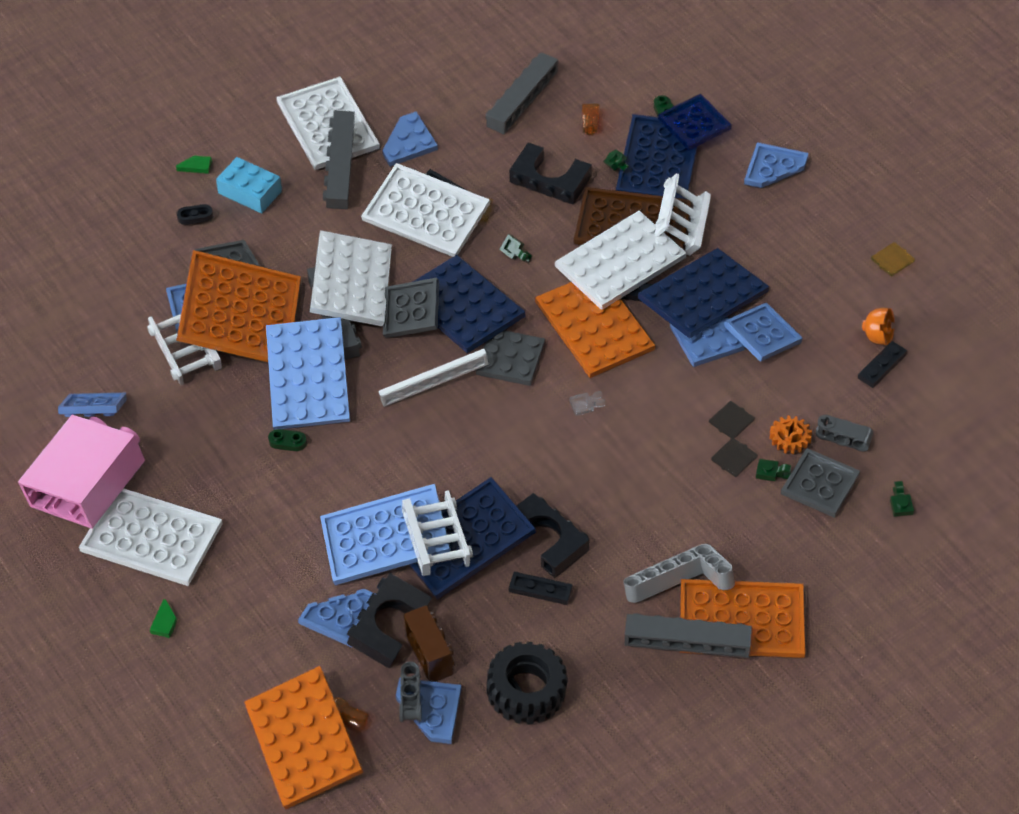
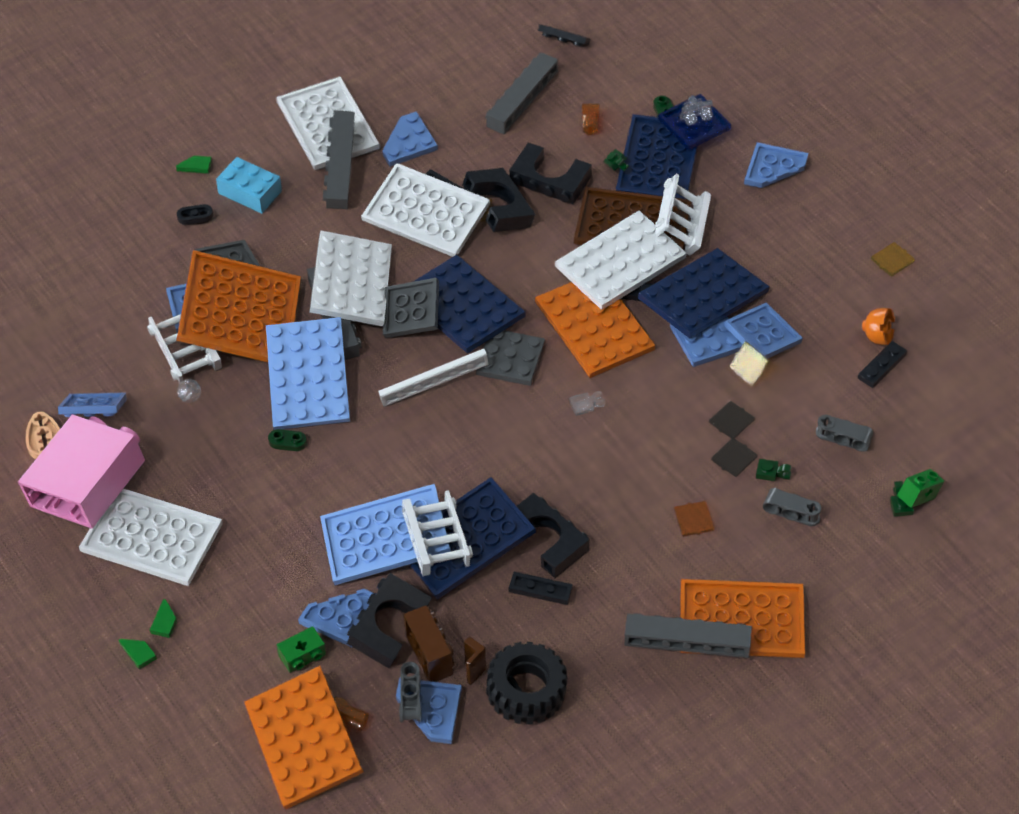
(35, 431): none -> light nougat piece
(138, 652): none -> green tile
(189, 390): none -> clear piece
(301, 649): none -> green brick
(474, 659): none -> reddish brown panel
(499, 184): none -> black arch
(513, 247): plate -> none
(563, 35): none -> black plate
(682, 566): light grey beam -> none
(693, 518): none -> clear orange piece
(696, 107): none -> clear hips
(749, 363): none -> clear yellow piece
(790, 434): orange gear -> none
(792, 507): none -> dark grey piece
(820, 482): dark grey plate -> none
(920, 488): none -> green brick

